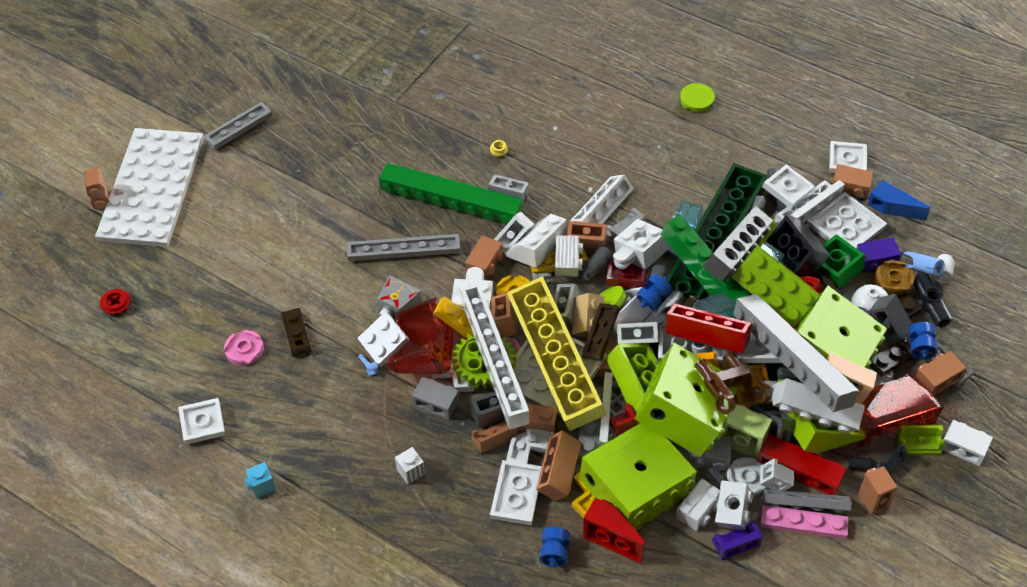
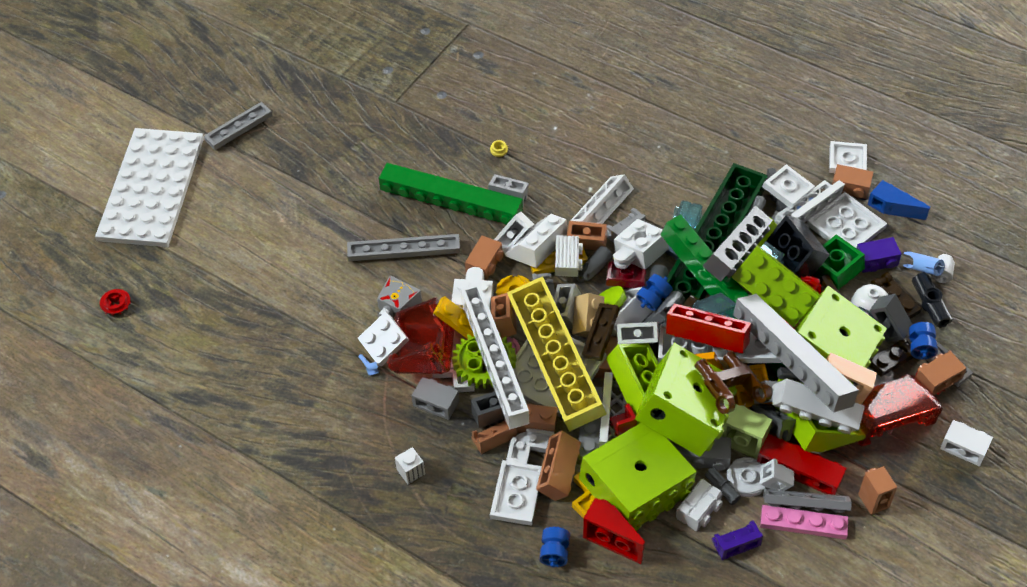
(96, 188): nougat brick -> none
(201, 421): white plate -> none
(244, 348): bright pink tile -> none
(259, 480): medium azure brick -> none
(296, 331): dark brown plate -> none
(697, 97): lime tile -> none
(730, 493): white brick -> none
(866, 464): black pin -> none
(894, 277): pearl gold tile -> none
(921, 439): lime hinge -> none

